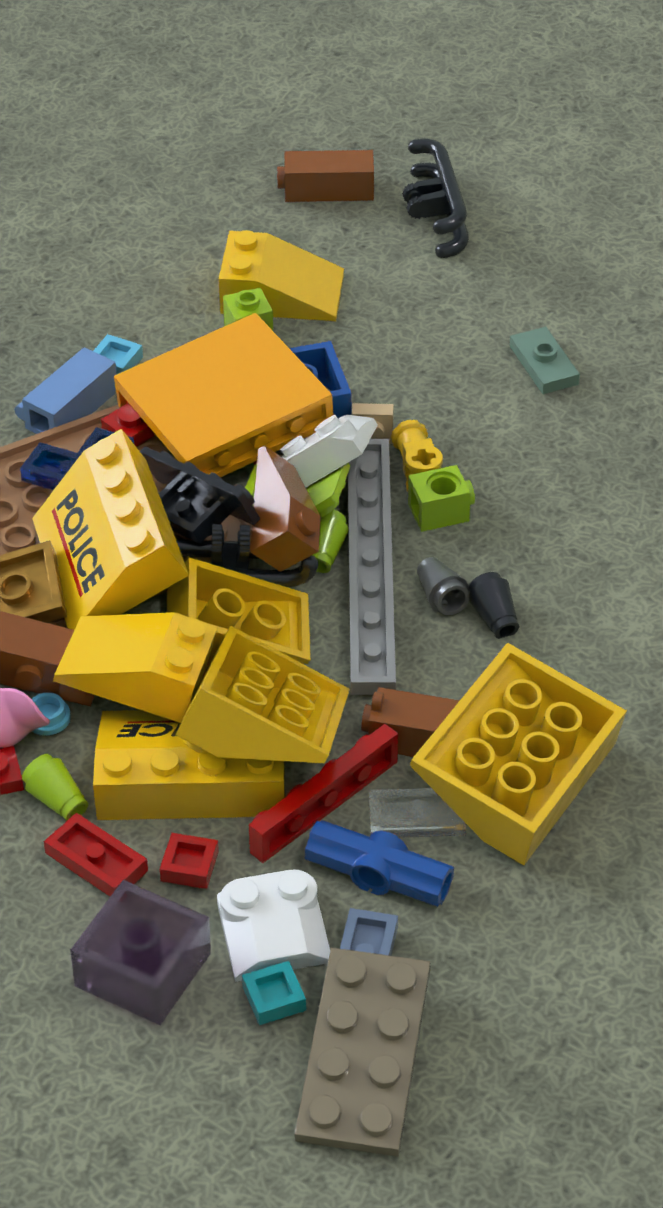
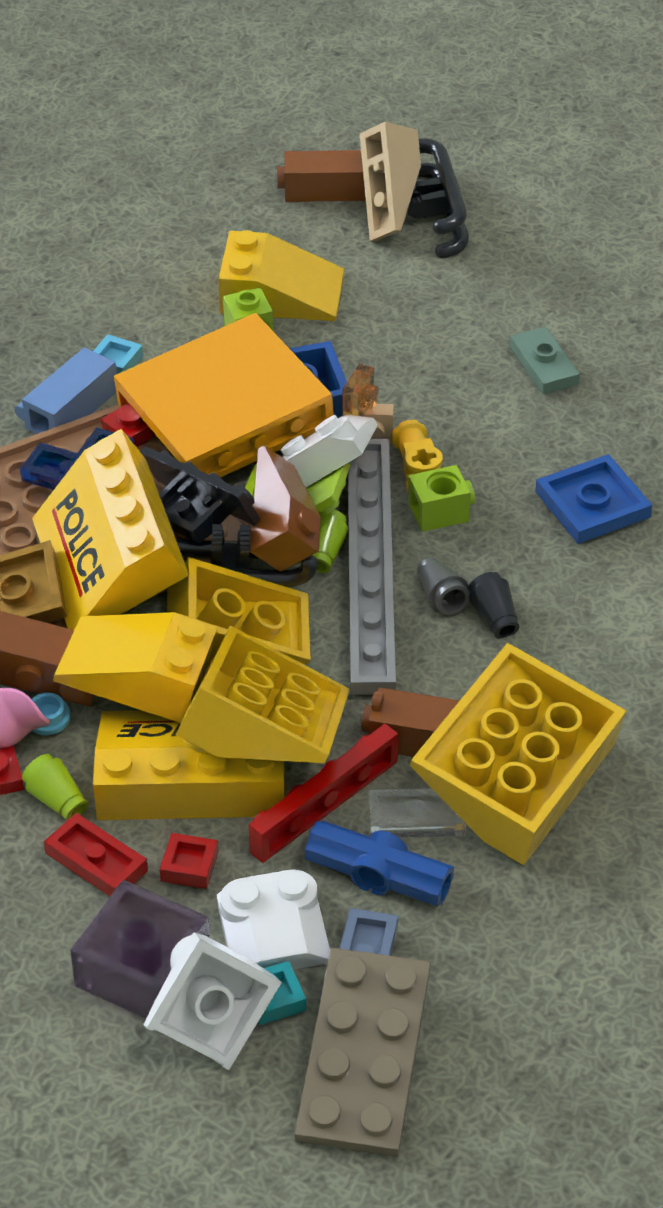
(211, 998): none -> white slope
(360, 392): none -> clear orange plate
(390, 174): none -> tan slope
(593, 498): none -> blue plate

